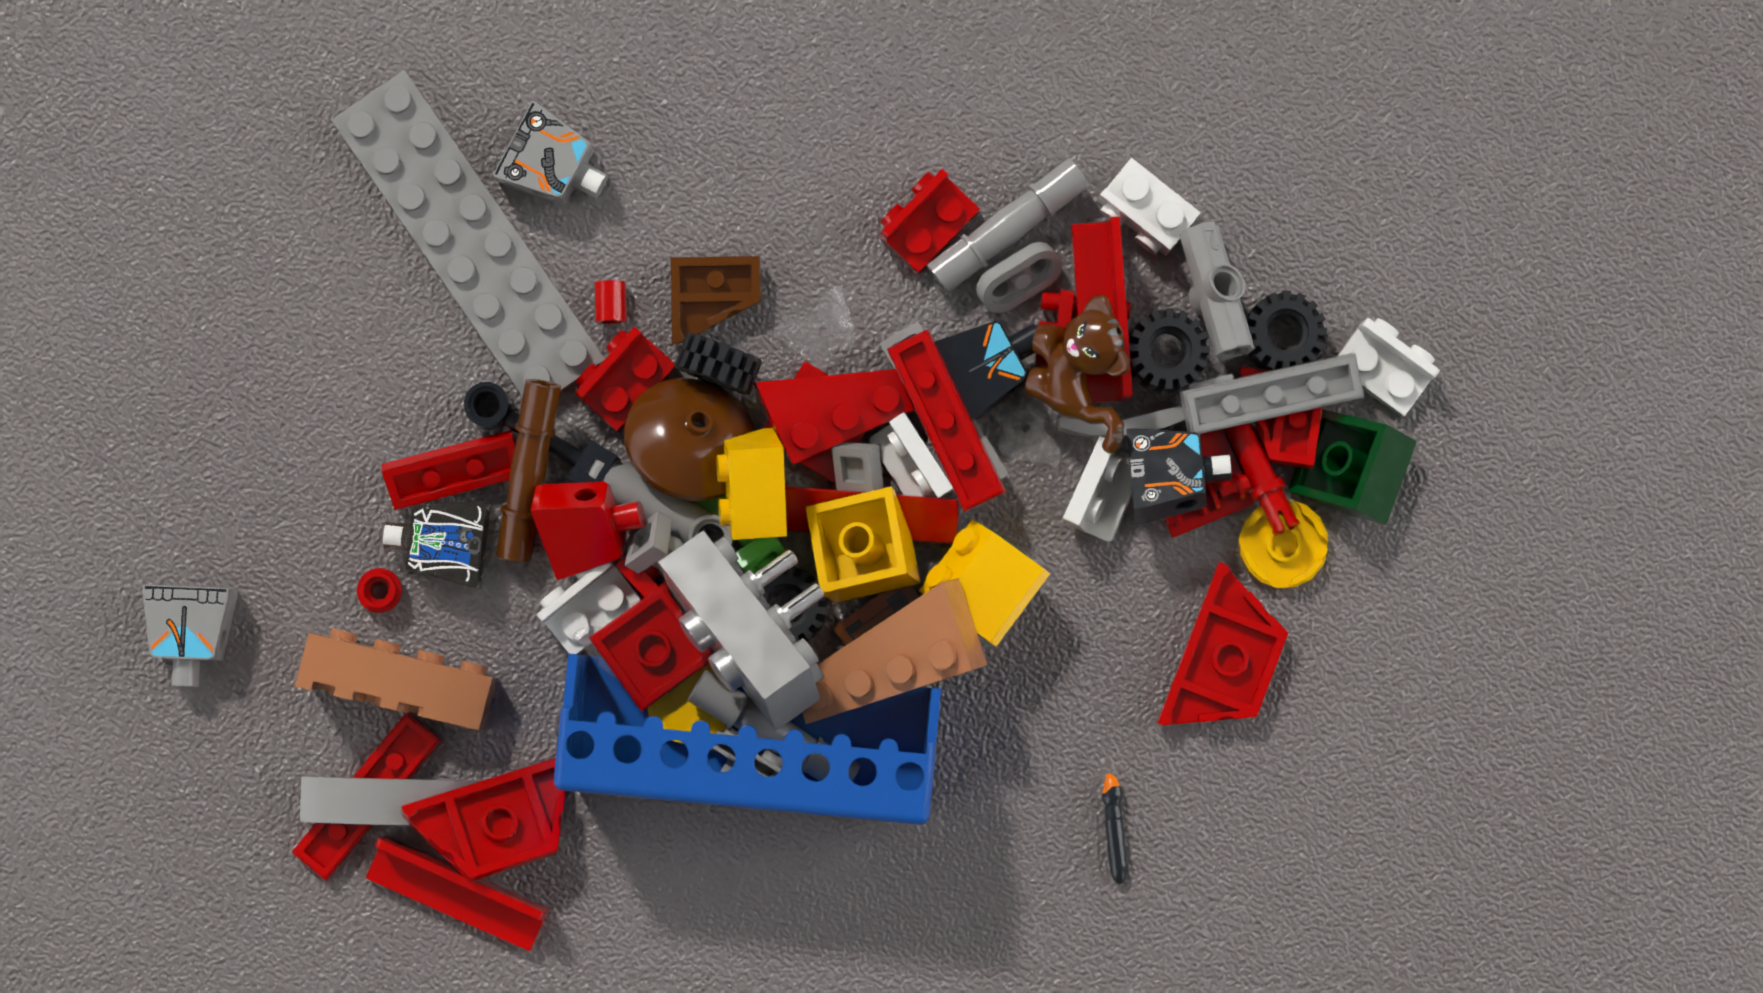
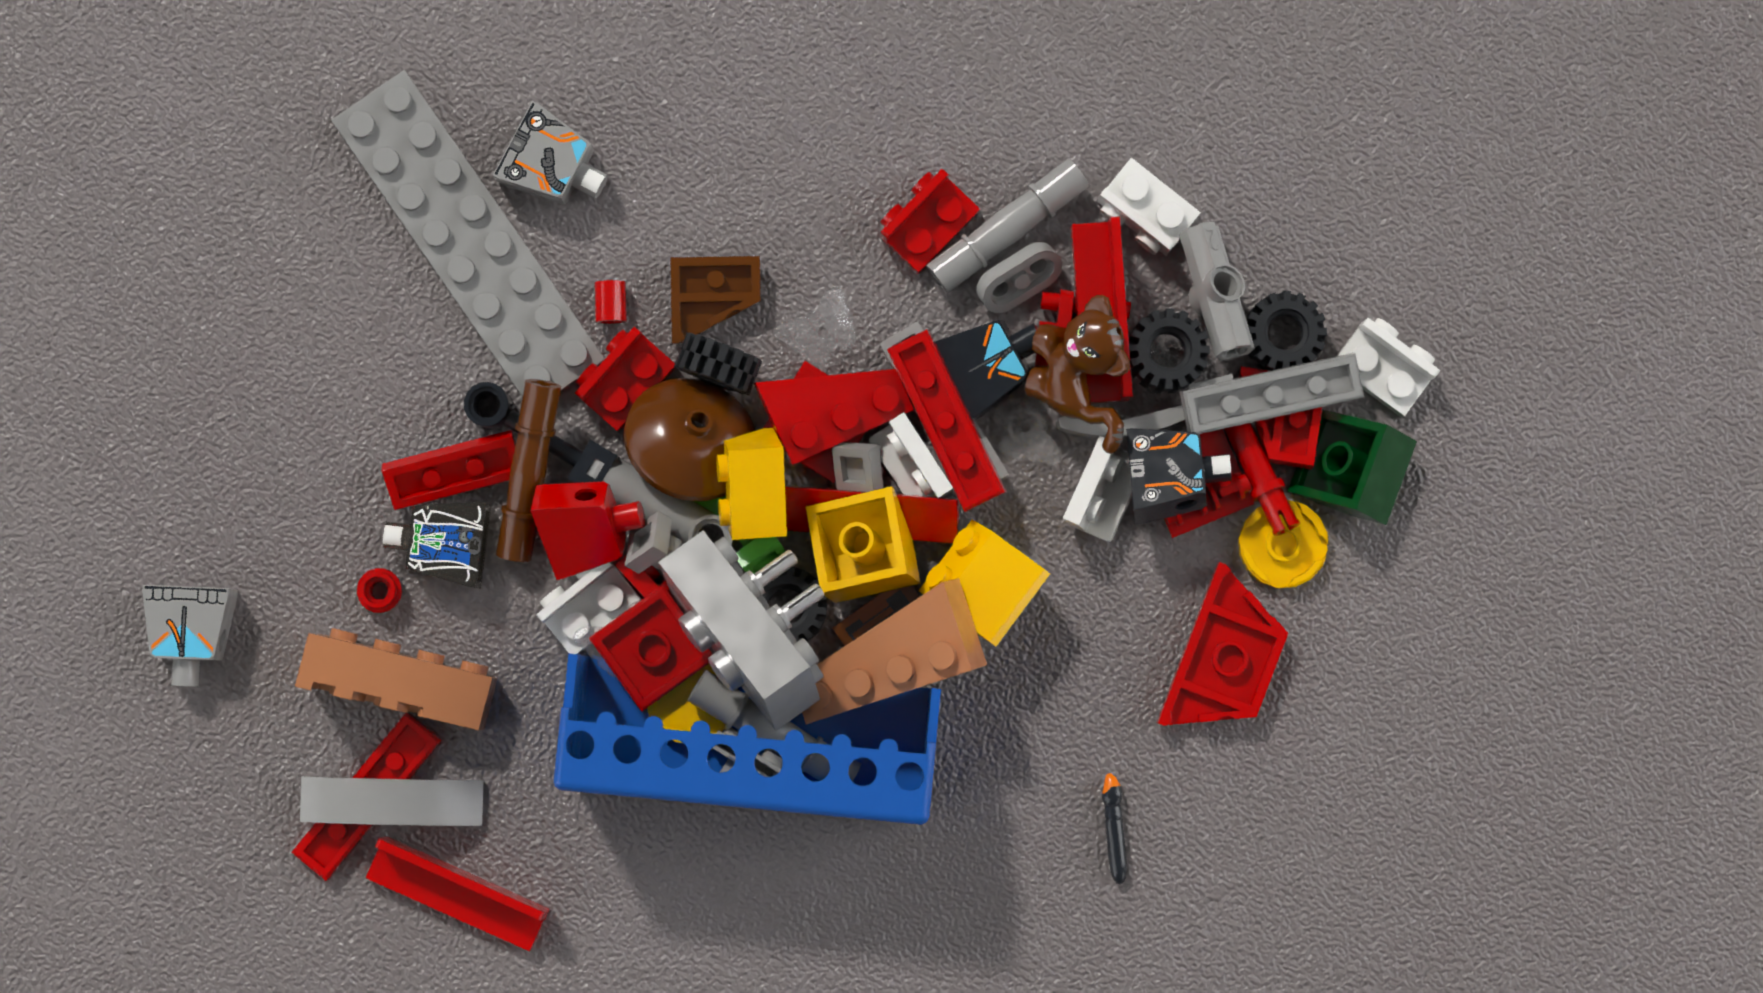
(493, 821): red wing -> none

